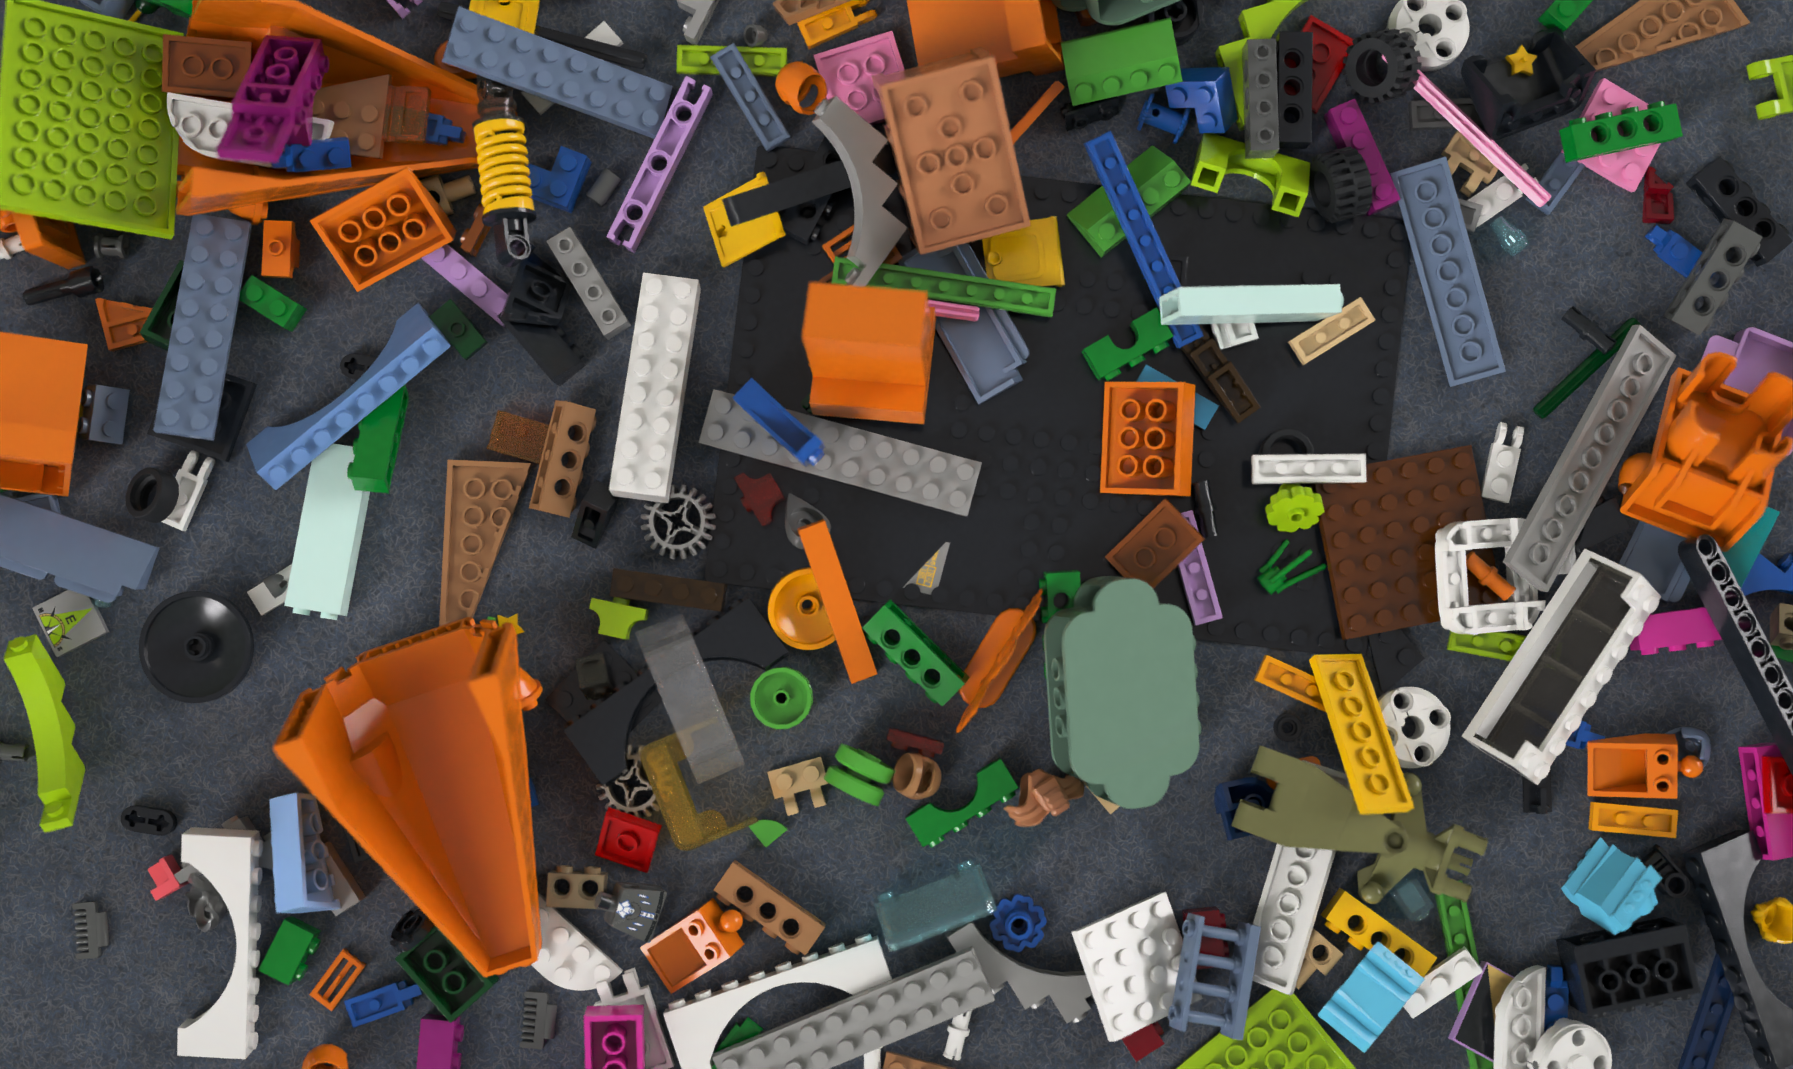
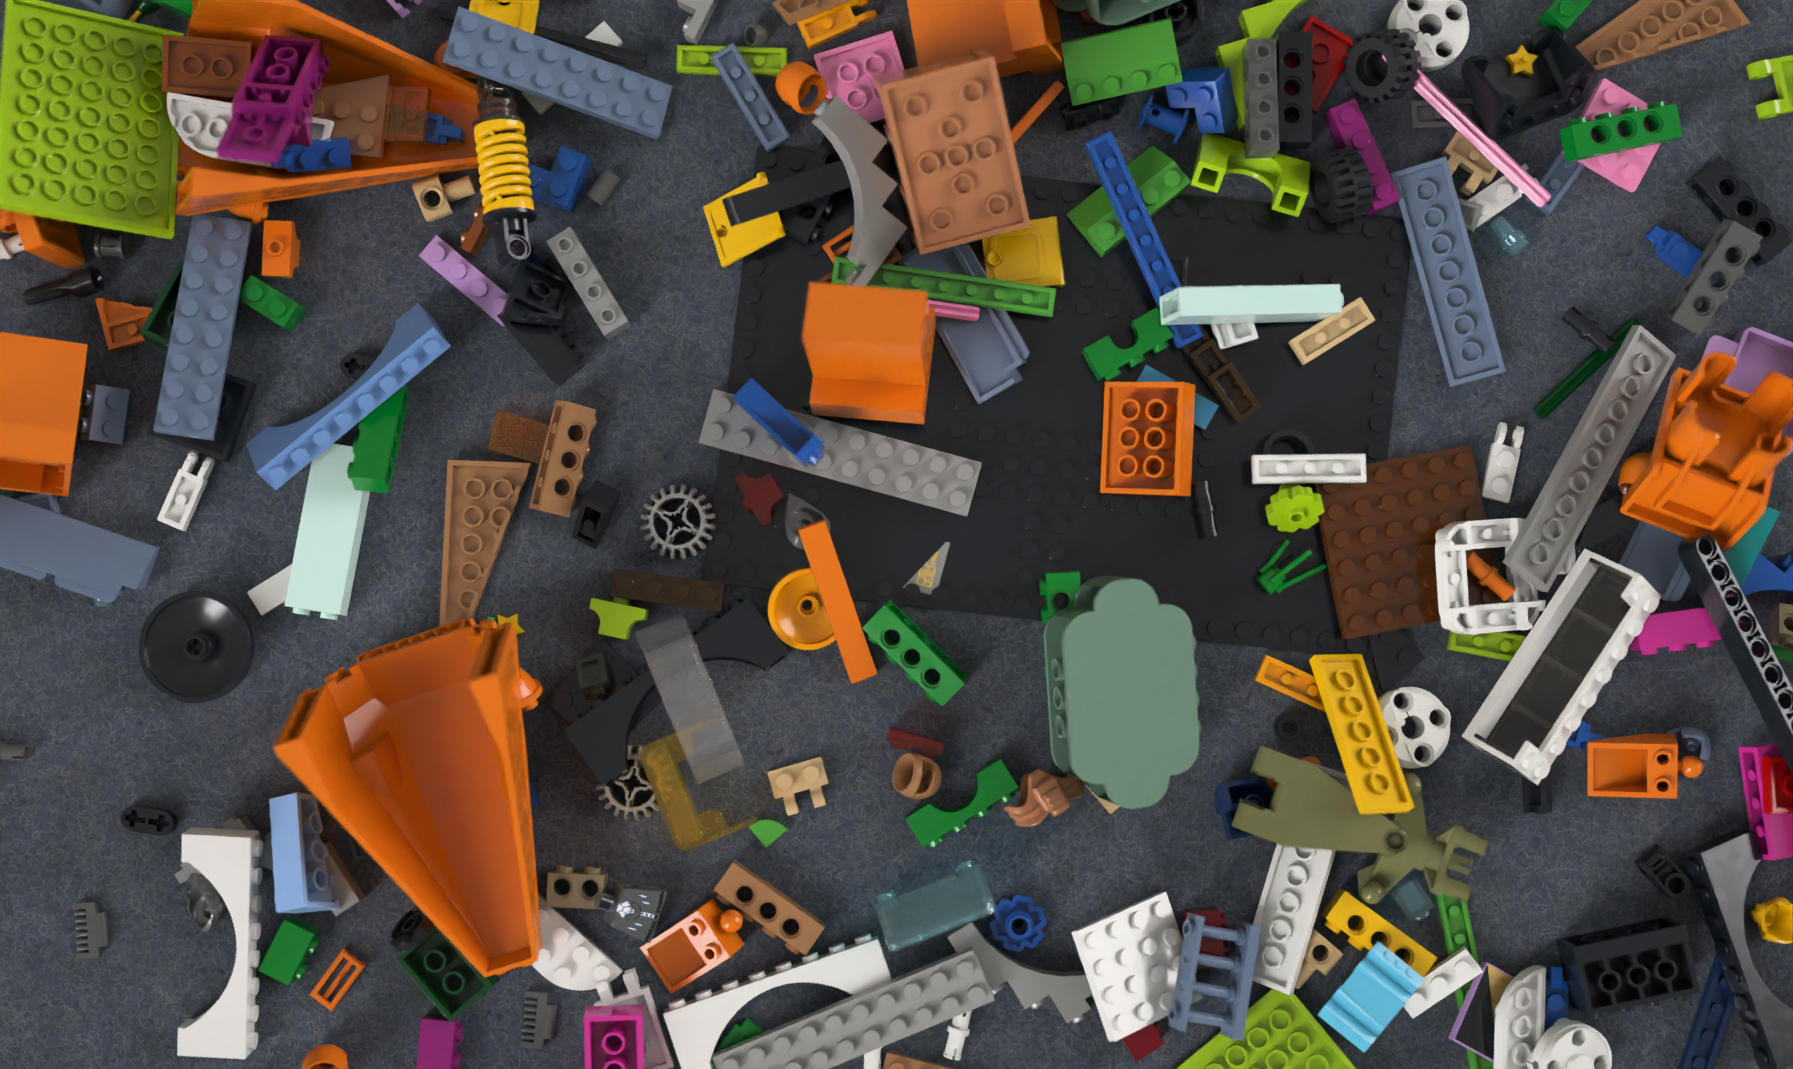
(52, 730): lime arch -> none
(70, 621): light grey tile -> none
(164, 500): black tyre -> none
(164, 877): coral panel -> none
(275, 584): dark grey hinge -> none
(381, 1002): blue hinge -> none
(384, 228): orange slope -> none
(458, 329): dark green brick -> none
(628, 840): red tile -> none
(655, 388): white brick -> none
(668, 146): lavender piece -> none
(785, 681): bright green wheel -> none
(861, 771): bright green wheel -> none
(998, 658): orange plant -> none
(1155, 545): dark orange plate -> none
(1198, 583): lavender plate -> none
(1612, 887): medium azure slope -> none
(1633, 819): light orange plate -> none
(1657, 200): dark red slope -> none

